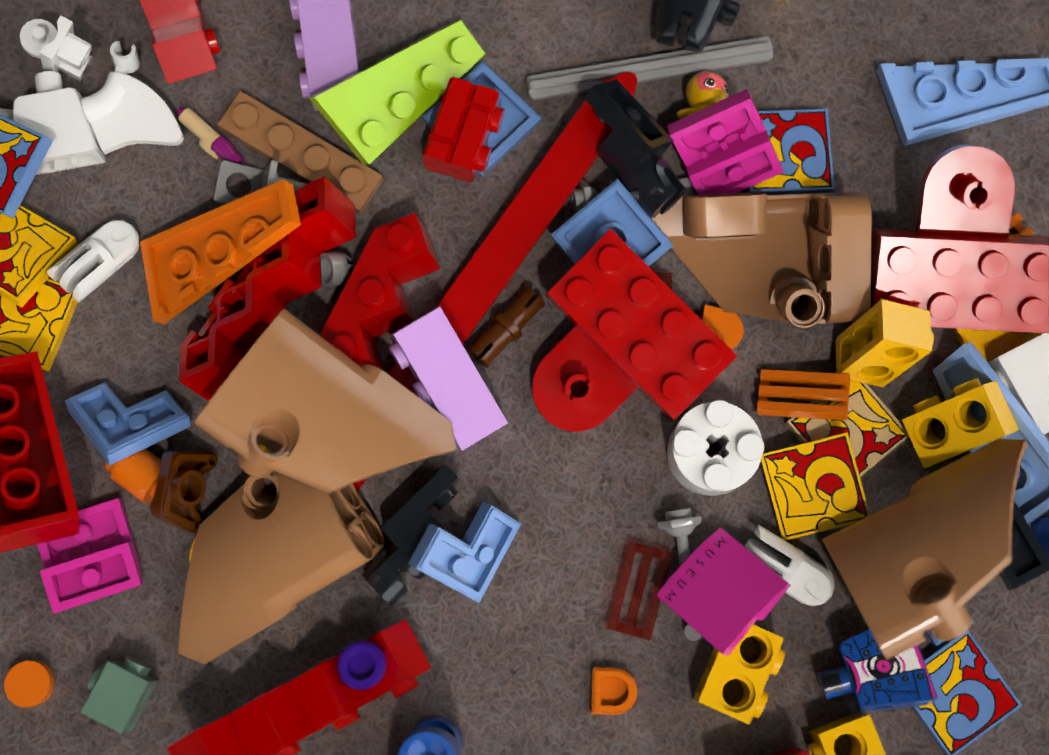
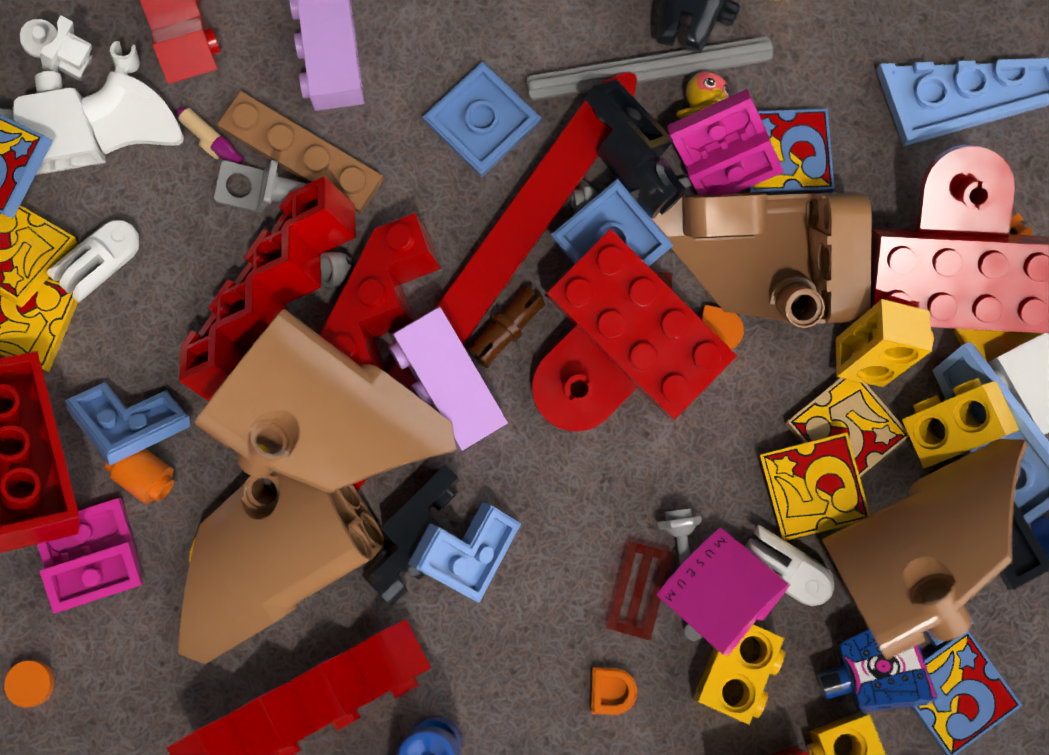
(119, 693): sand green brick -> none
(181, 488): reddish brown piece -> none
(210, 248): orange wing -> none
(362, 665): dark purple tile -> none
(388, 97): lime wing -> none
(462, 130): red brick -> none
(739, 453): white brick -> none
(839, 391): orange tile -> none

